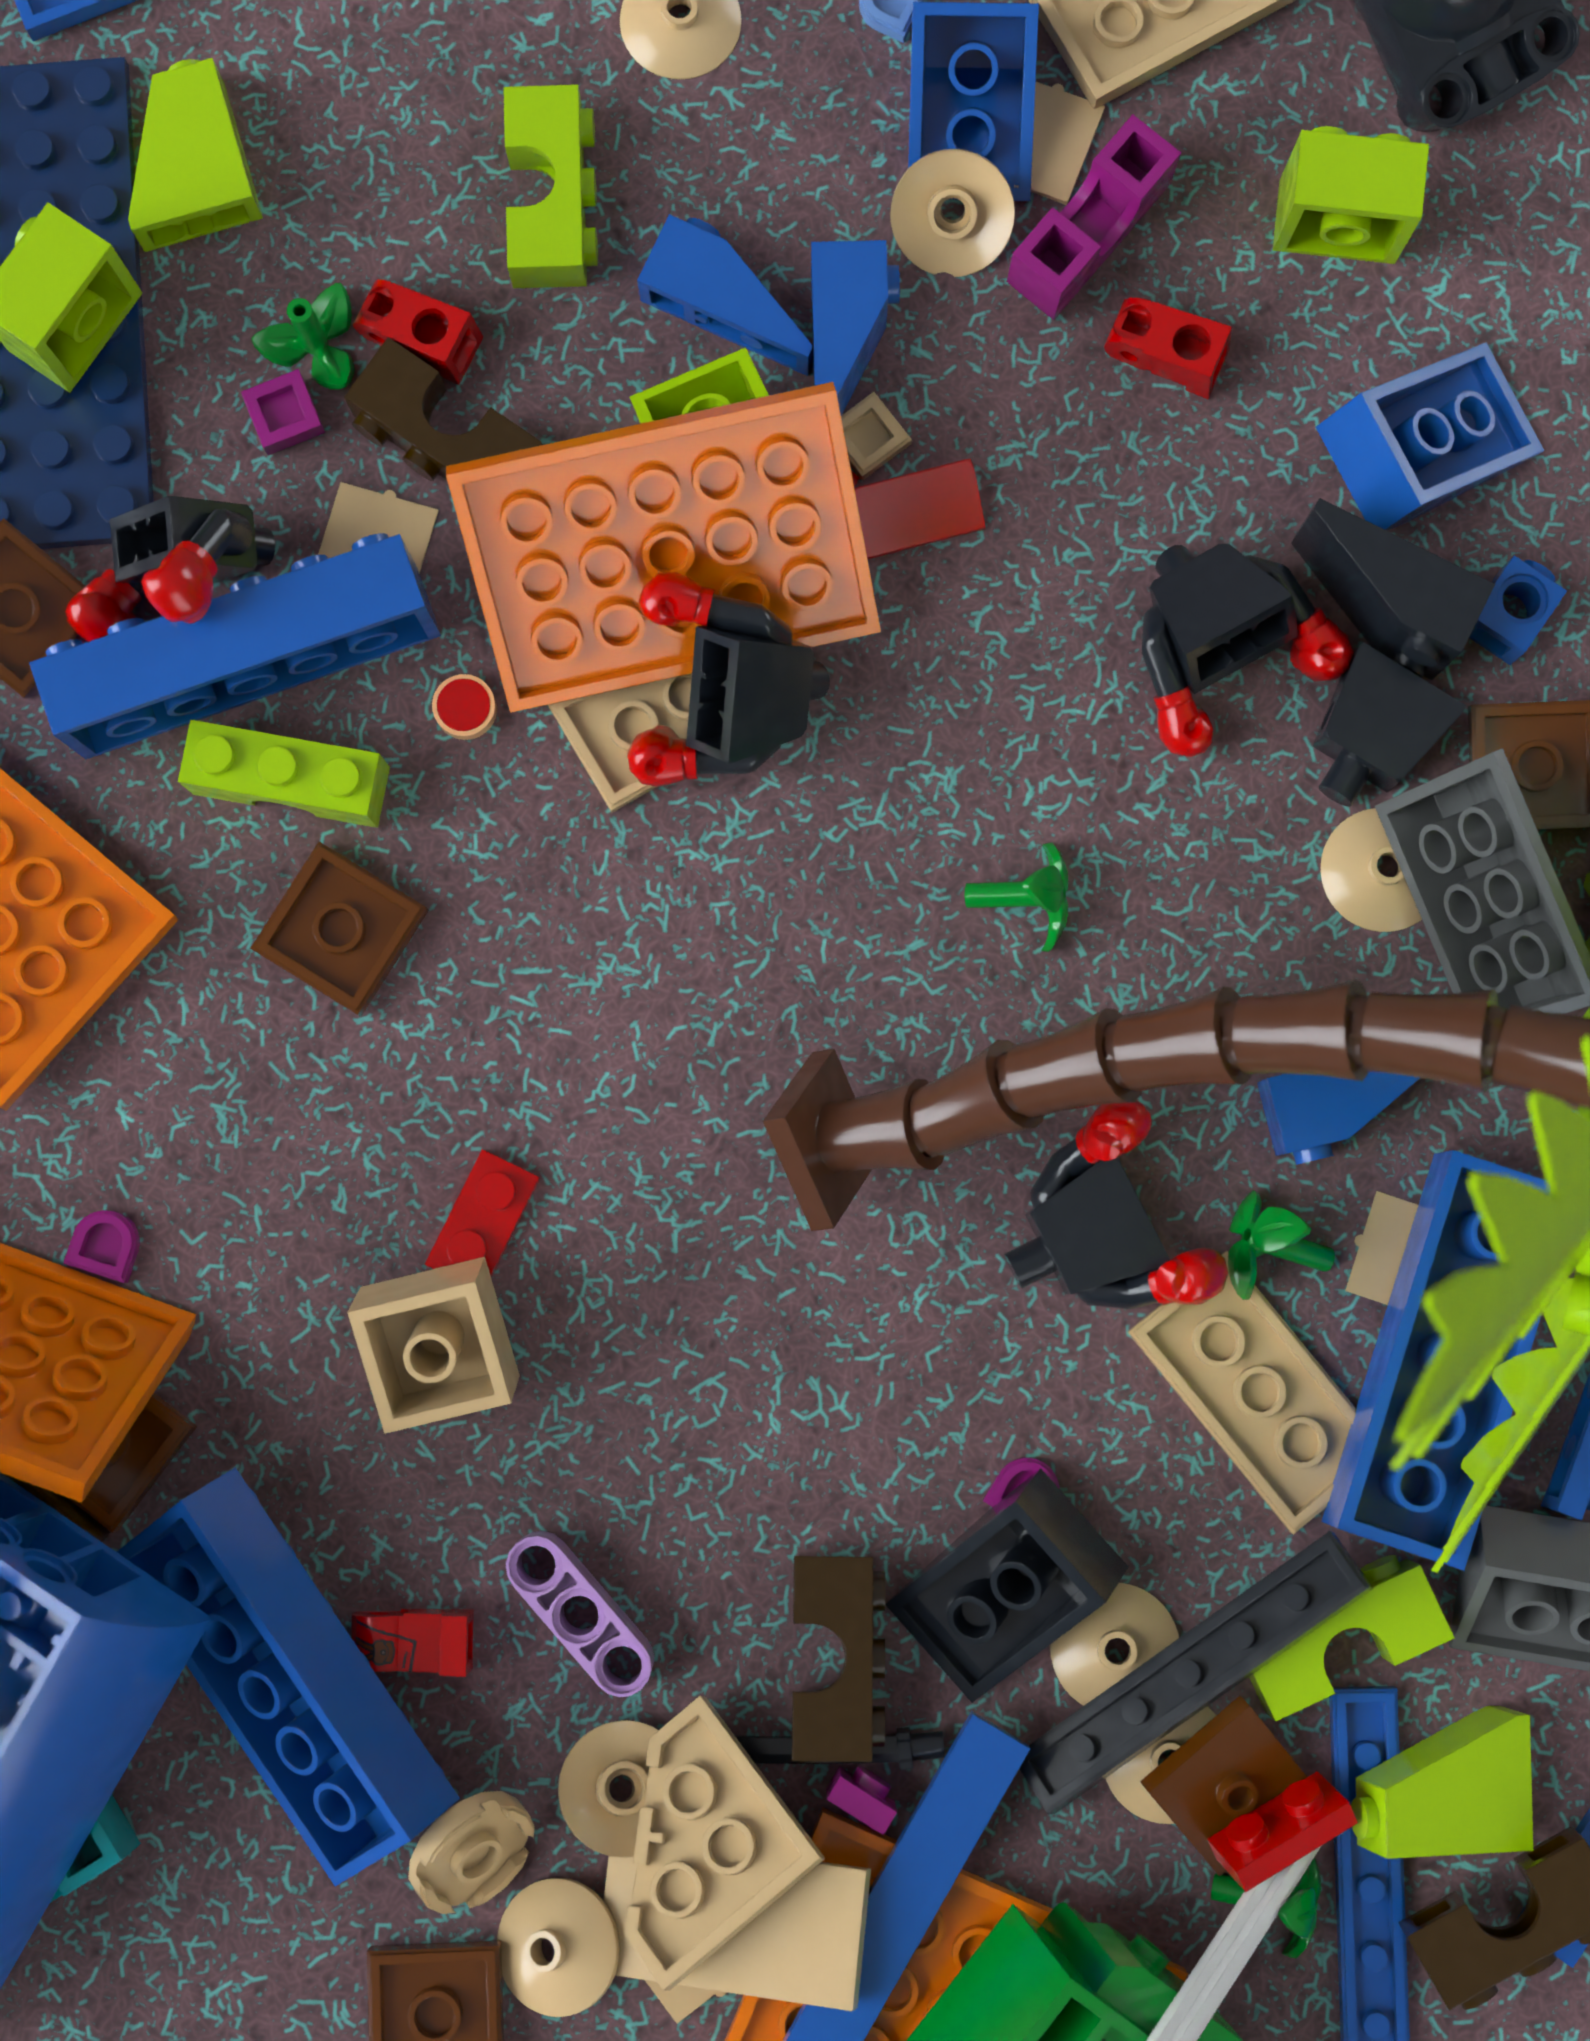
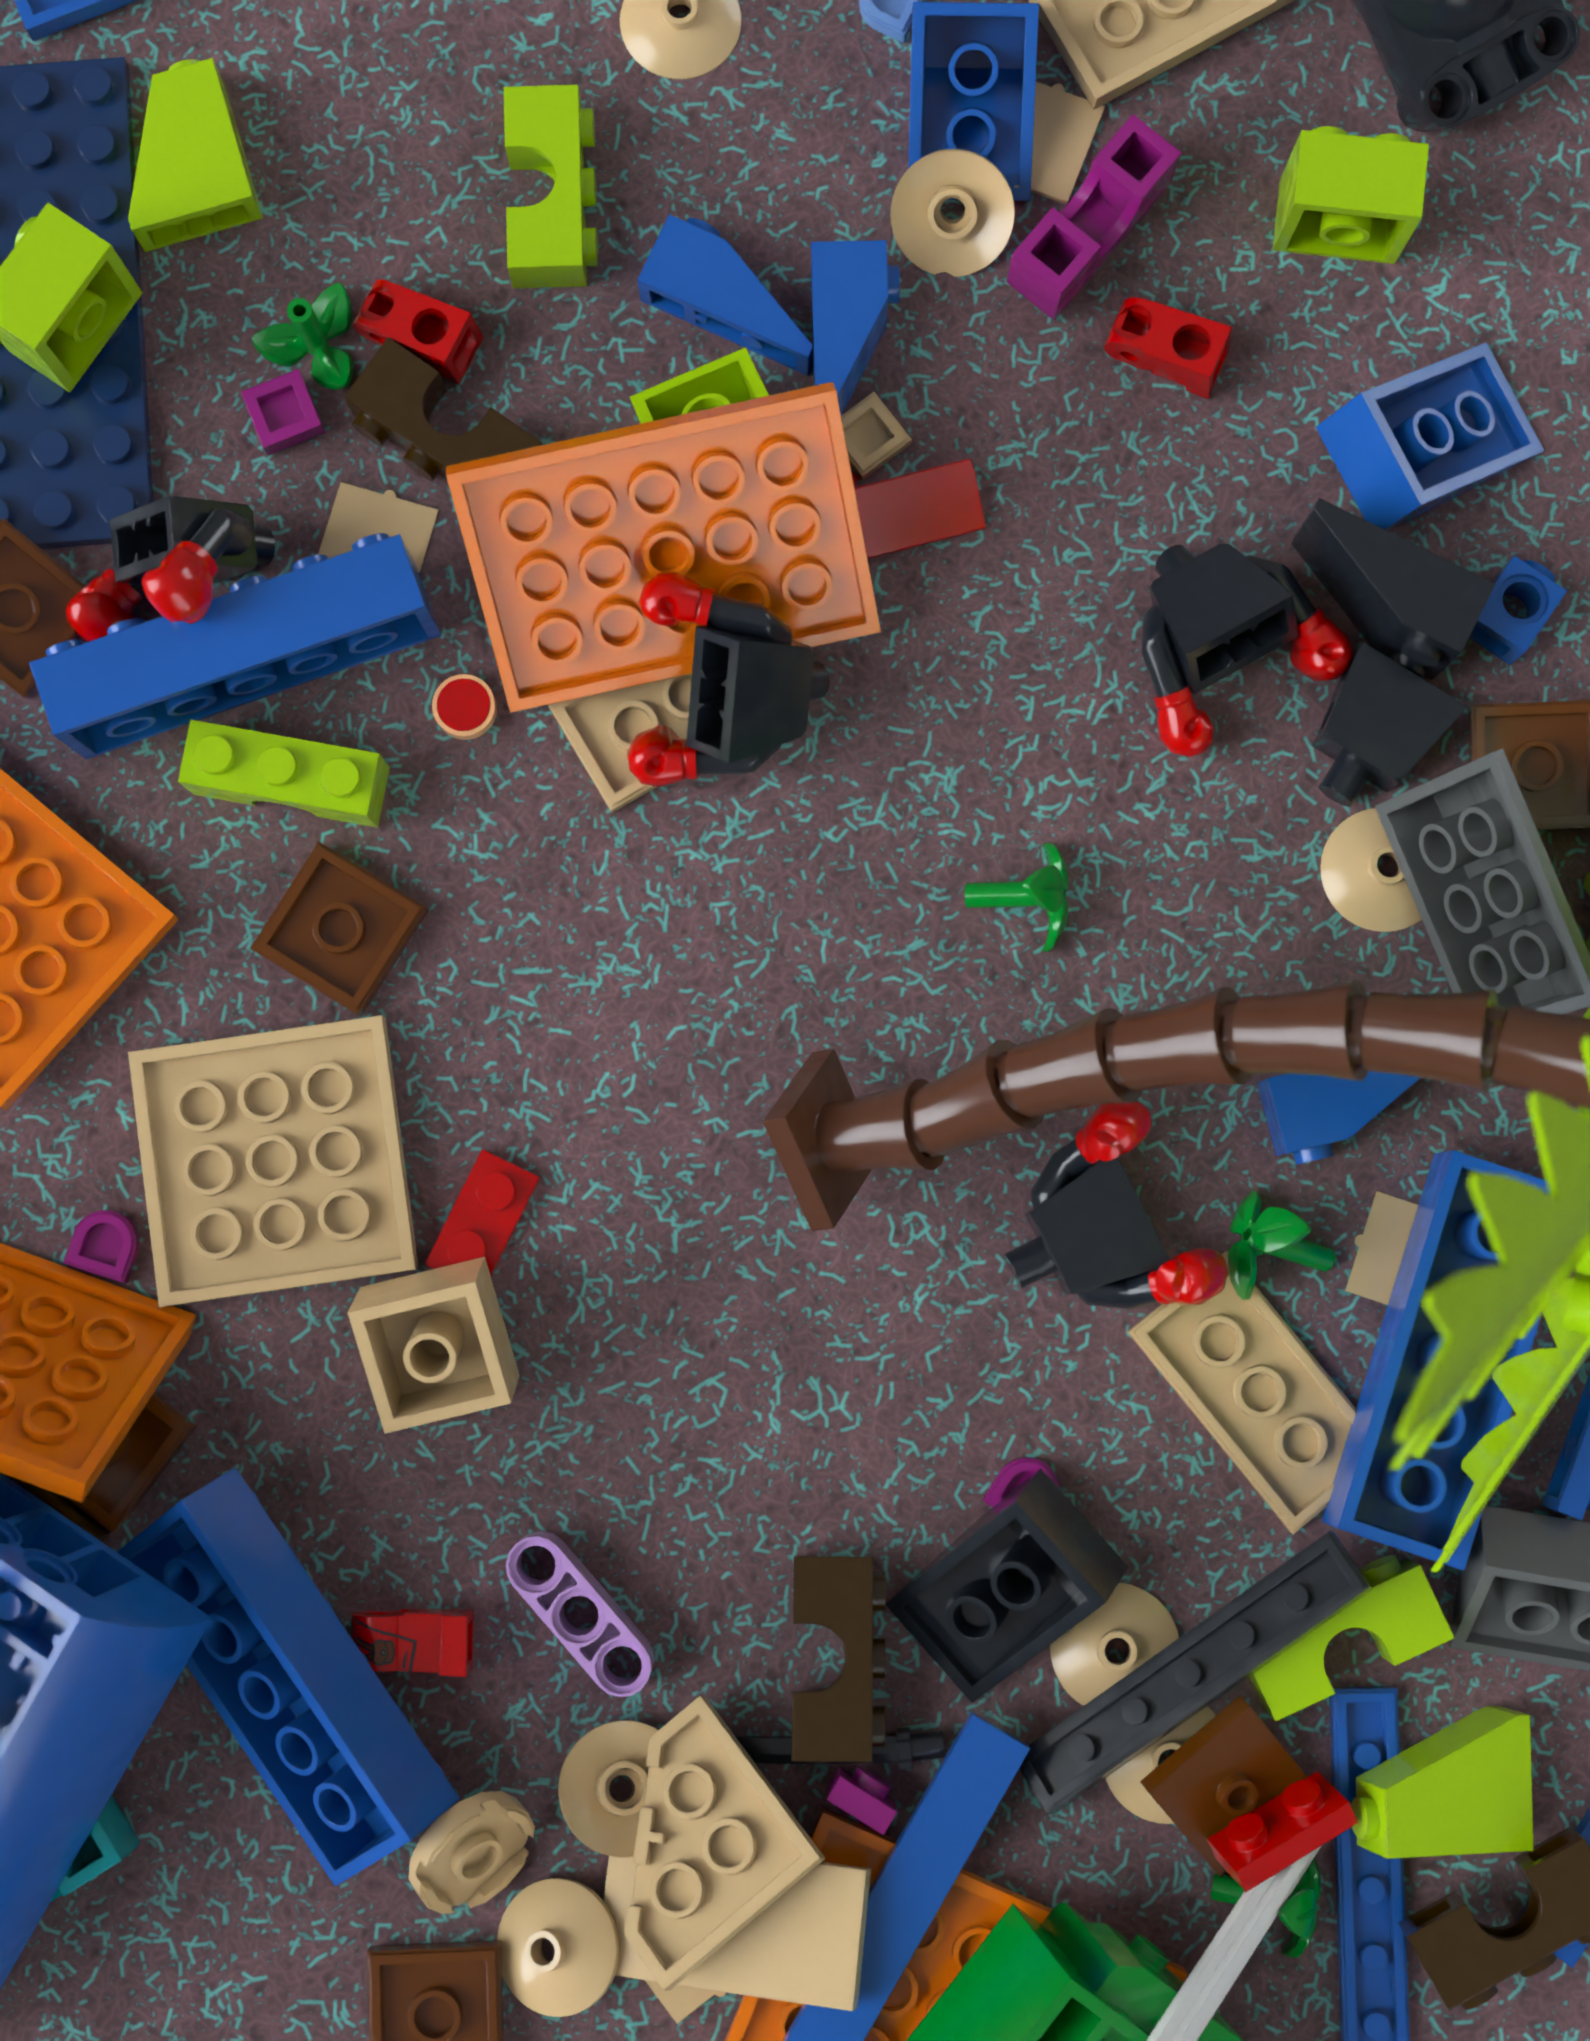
(272, 1161): none -> tan plate

